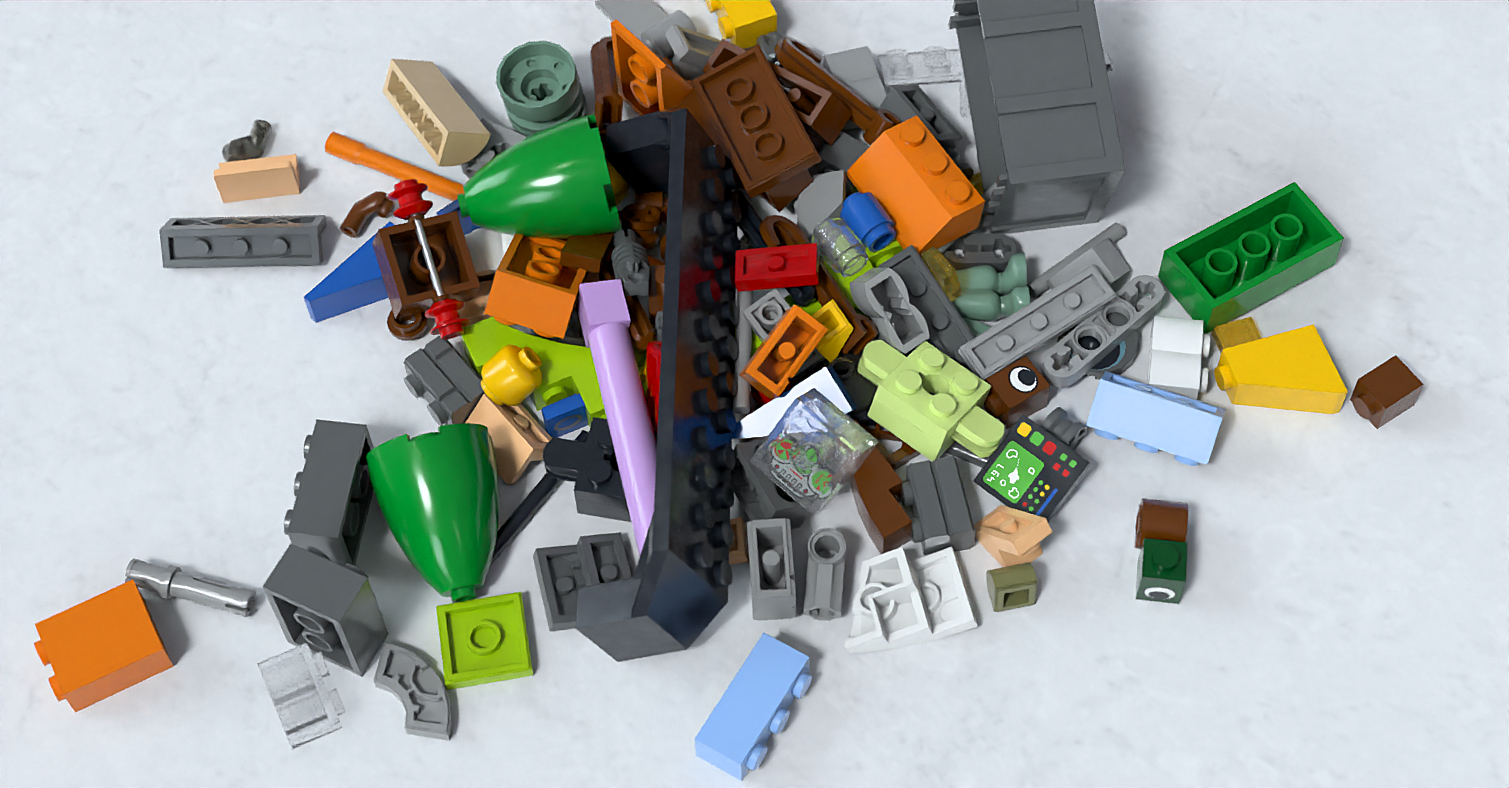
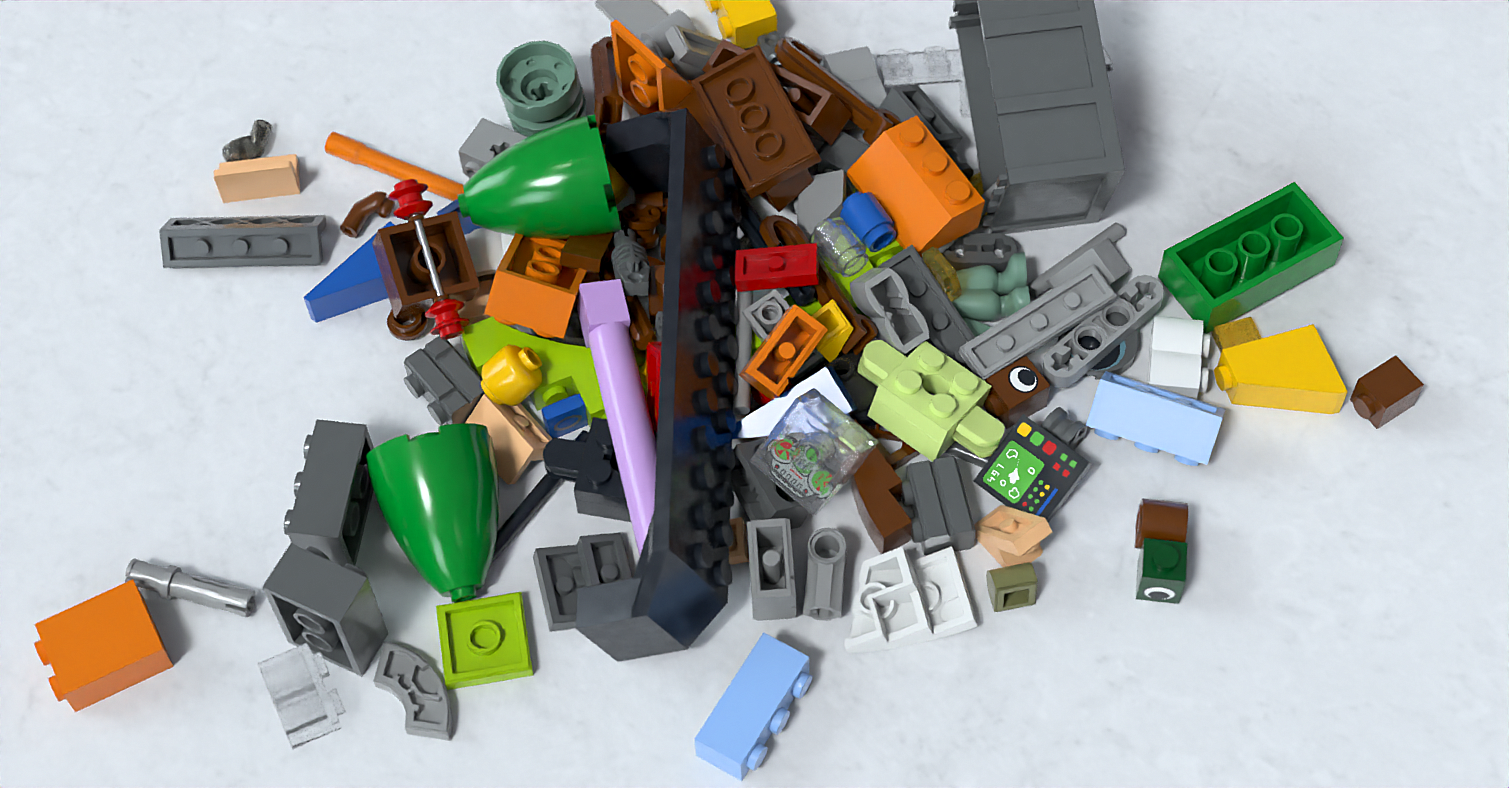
(434, 112): tan brick -> none

